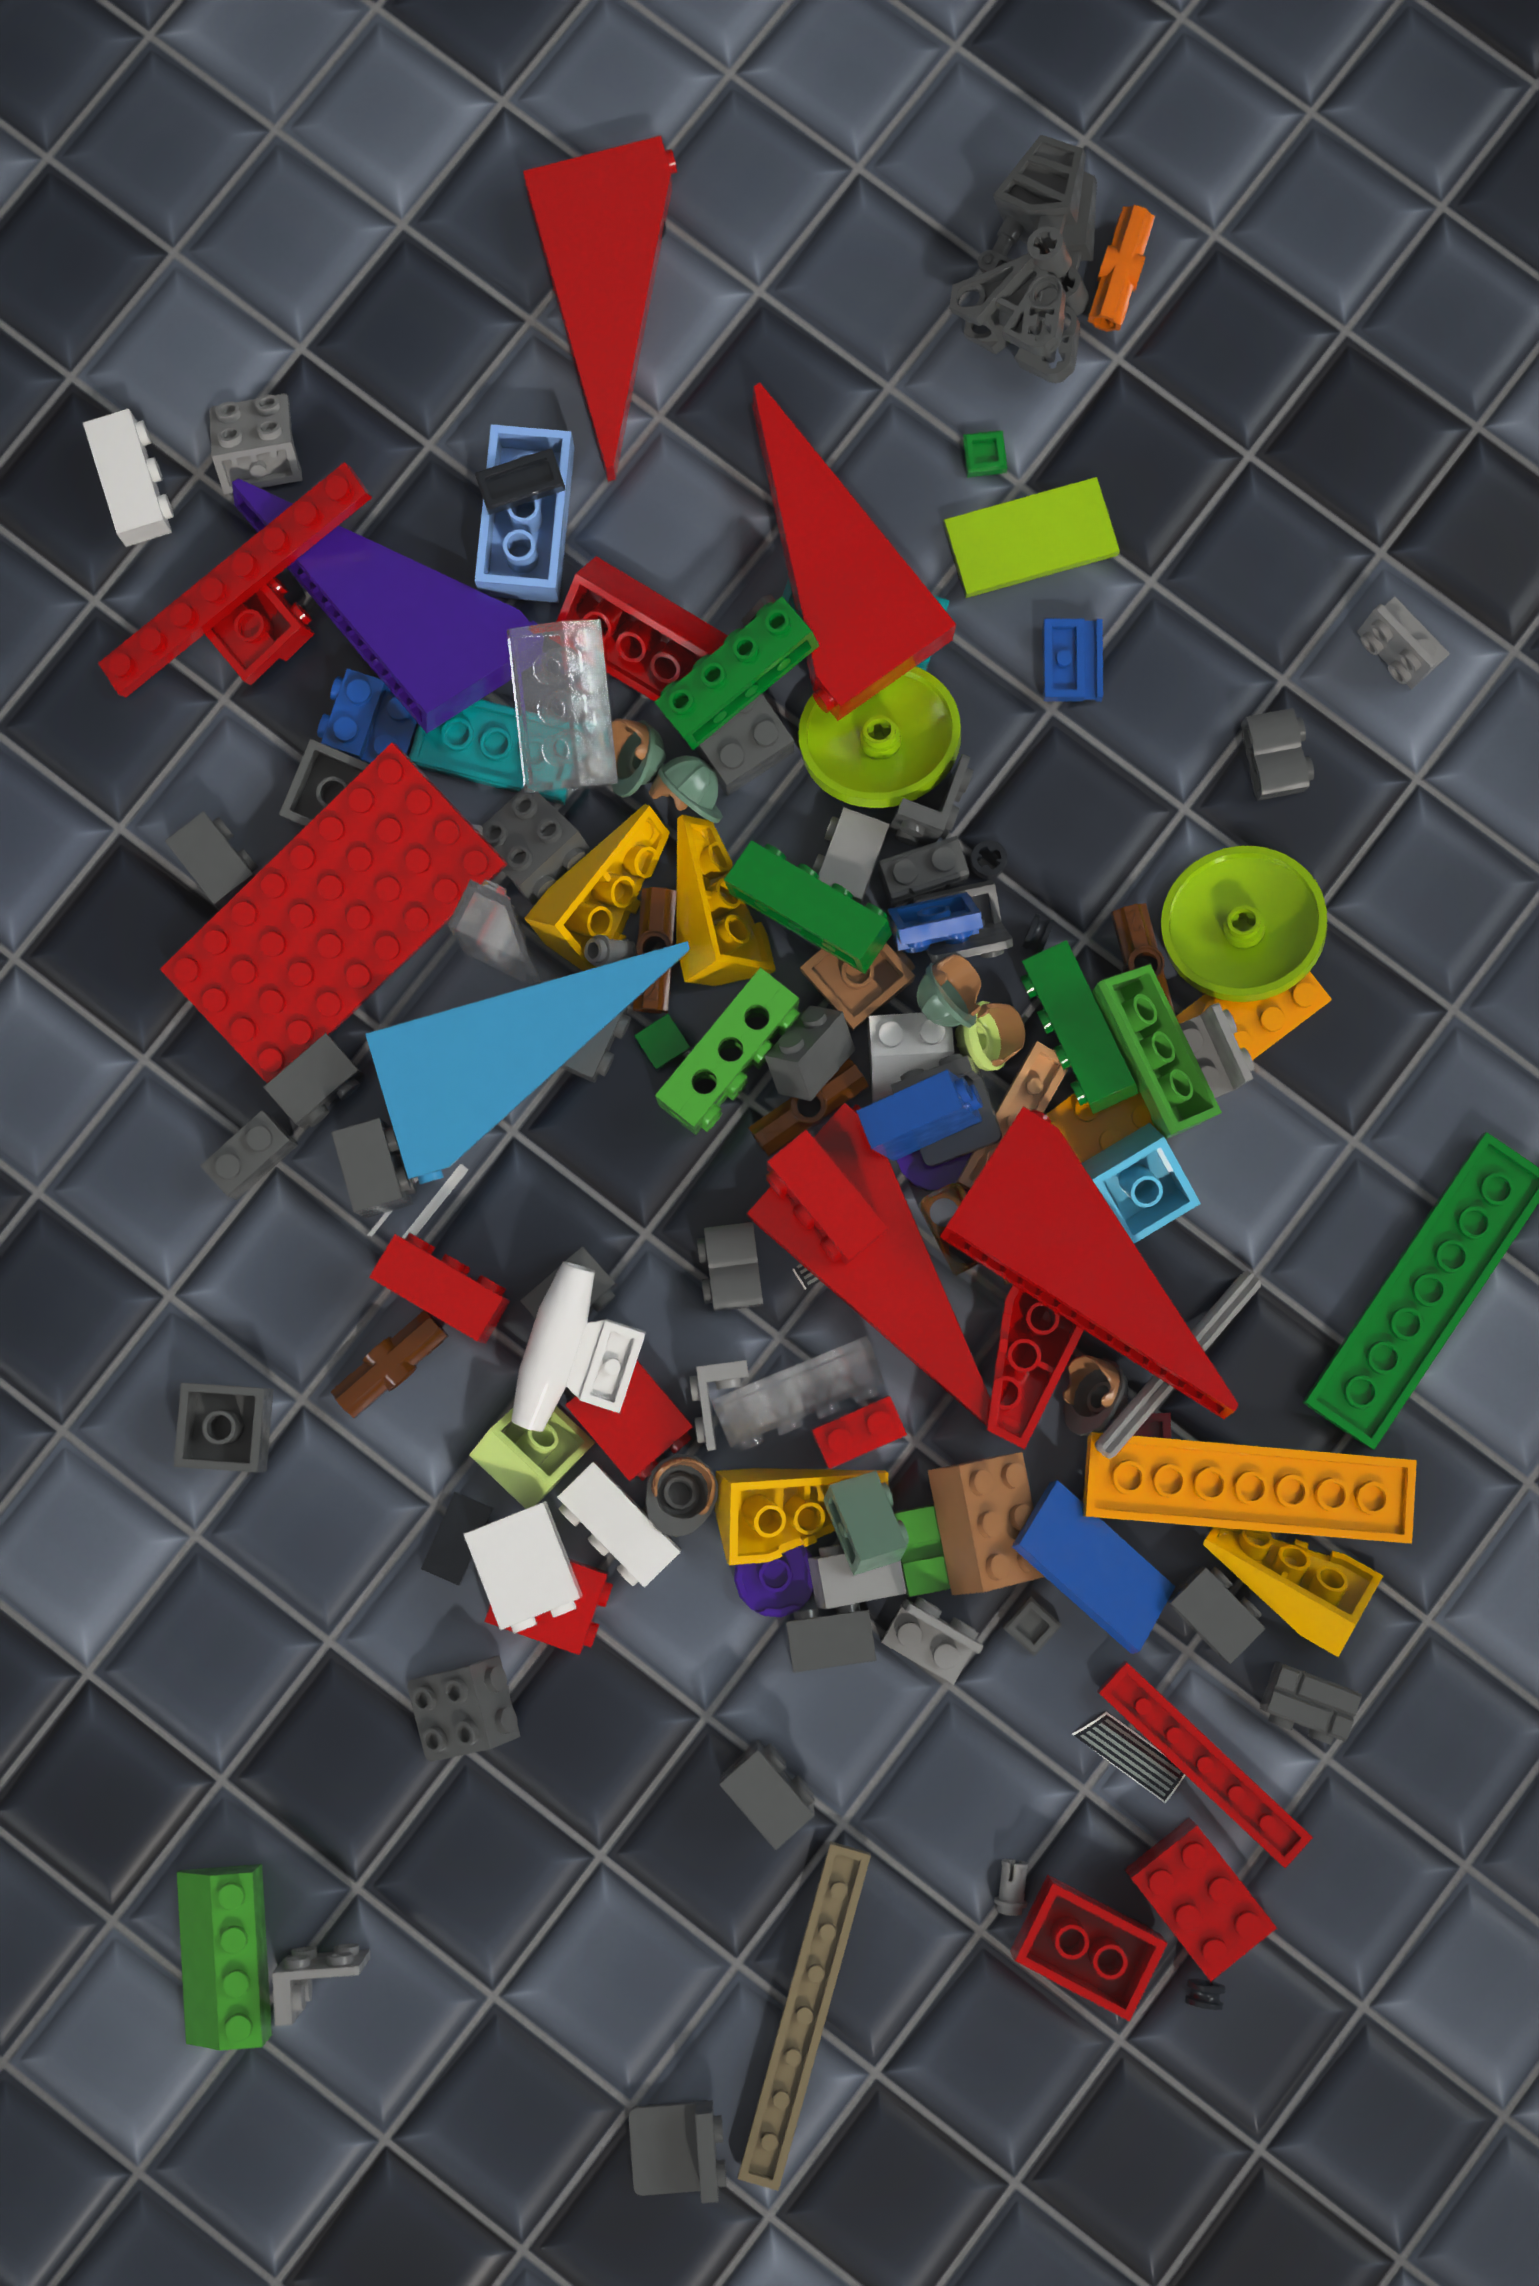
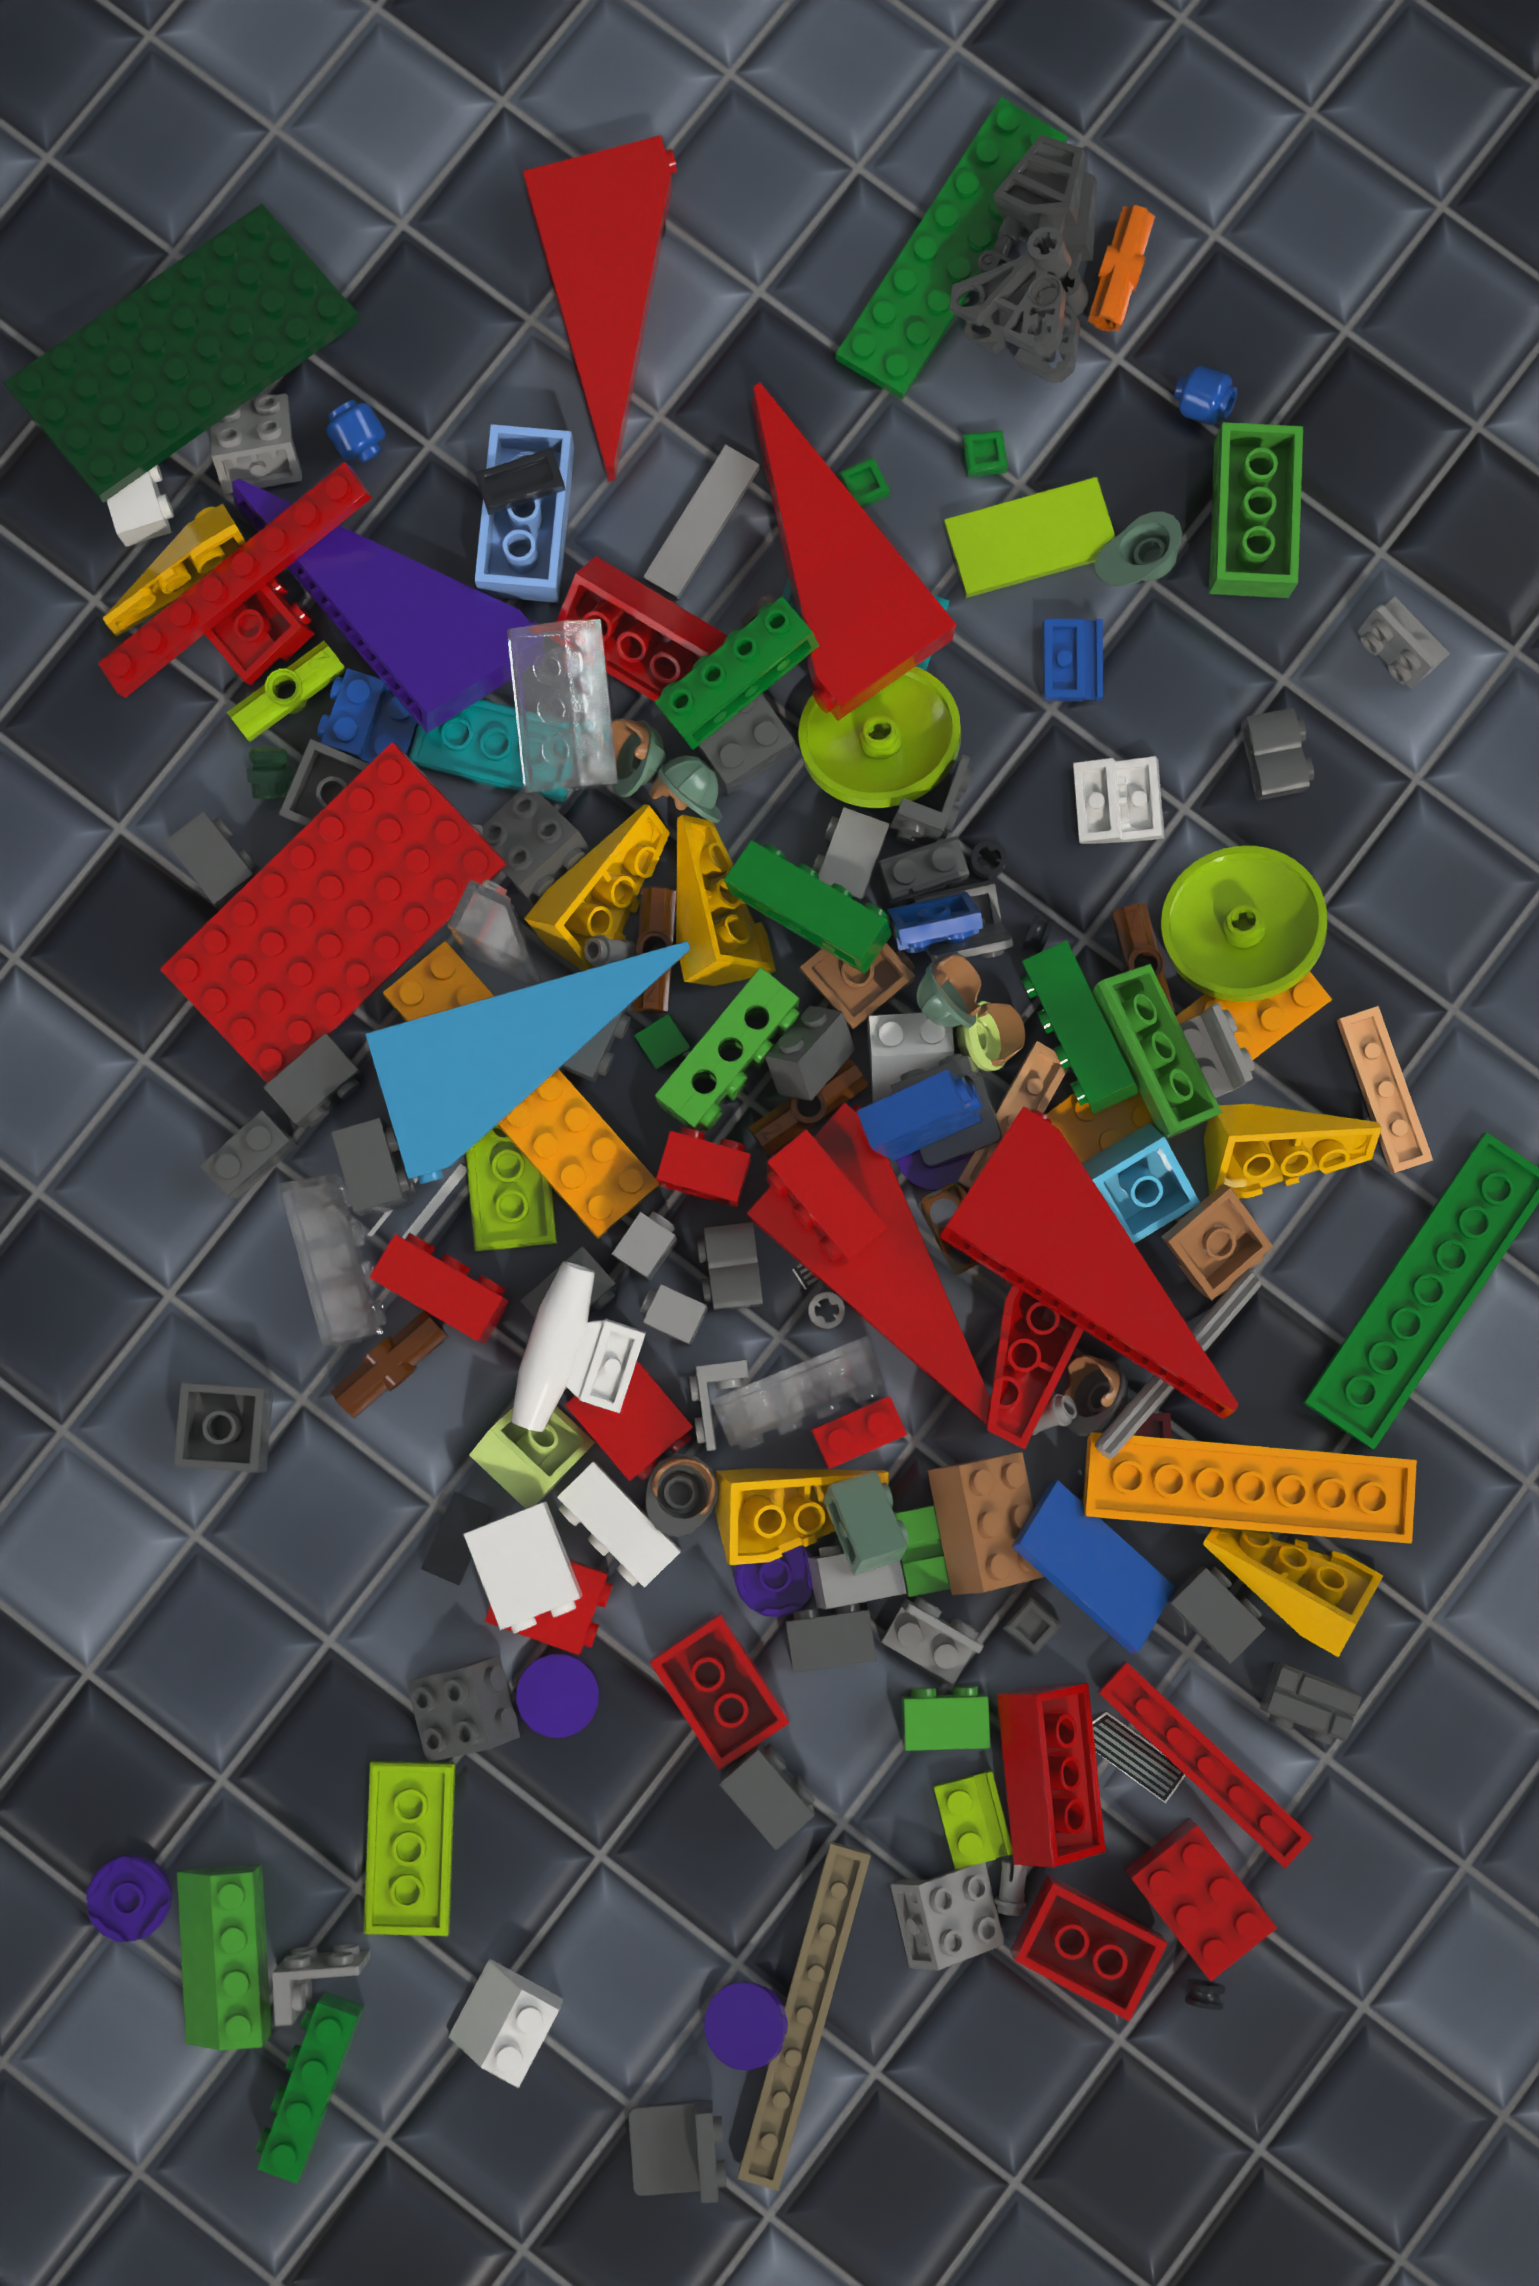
(129, 1898): none -> dark purple tile
(181, 352): none -> dark green plate
(181, 565): none -> yellow wedge
(269, 774): none -> clear green piece
(309, 676): none -> lime piece
(310, 2087): none -> green brick
(333, 1260): none -> clear slope
(355, 431): none -> blue head
(409, 1848): none -> lime tile
(505, 2022): none -> white slope
(507, 1197): none -> lime tile
(551, 1126): none -> light orange plate
(557, 1695): none -> dark purple tile
(646, 1244): none -> light grey brick
(673, 1313): none -> light grey brick
(701, 522): none -> light grey tile
(704, 1167): none -> red brick
(719, 1690): none -> red brick
(745, 2025): none -> dark purple tile
(833, 1300): none -> light grey bush
(865, 482): none -> green tile
(914, 298): none -> green plate
(945, 1720): none -> bright green brick
(947, 1917): none -> light grey bracket
(973, 1819): none -> lime plate
(1051, 1774): none -> red slope
(1058, 1411): none -> light grey pin
(1118, 800): none -> white slope
(1141, 551): none -> sand green piece
(1206, 395): none -> blue head
(1217, 1242): none -> medium nougat plate
(1256, 510): none -> bright green brick
(1271, 1145): none -> yellow wedge
(1384, 1089): none -> light nougat plate

